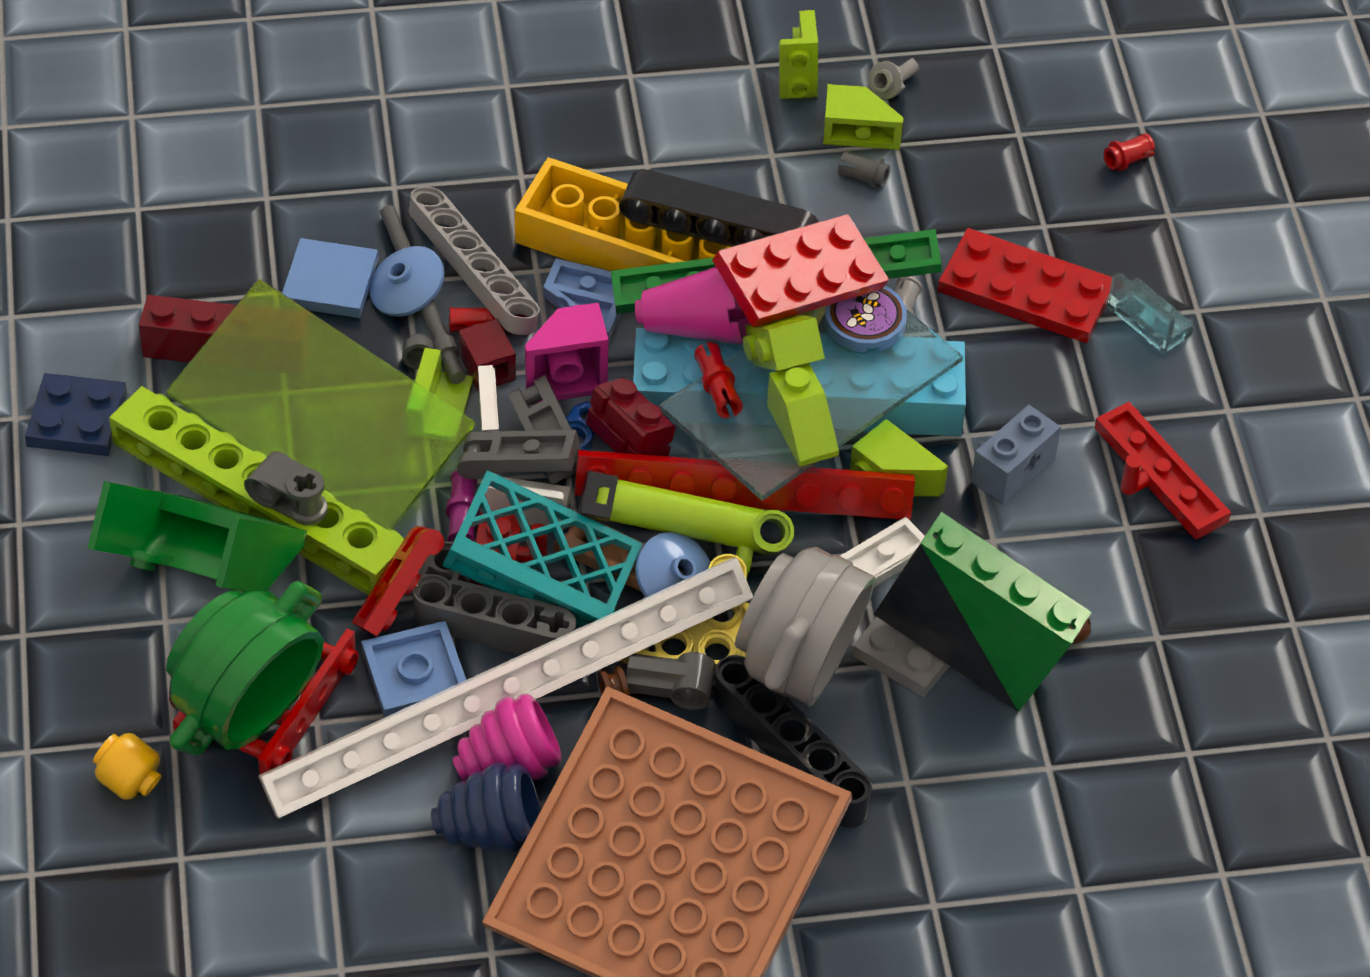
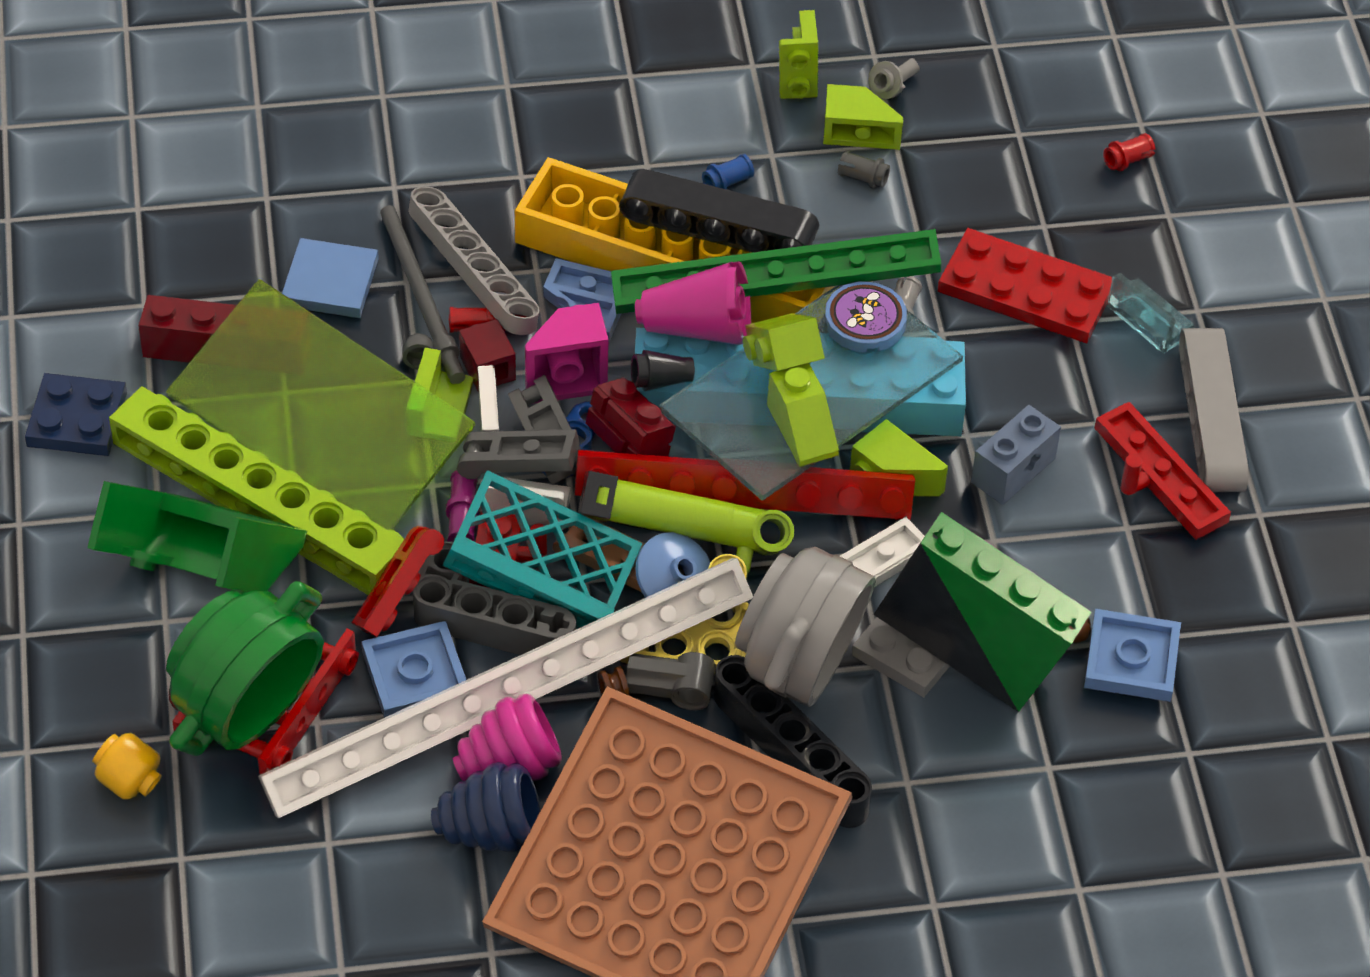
(288, 488): dark grey piece -> none
(407, 281): medium blue dish -> none
(658, 370): none -> black cone
(718, 380): red pin -> none
(728, 172): none -> blue pin
(800, 270): plate -> none
(1132, 655): none -> medium blue plate
(1213, 409): none -> light grey beam

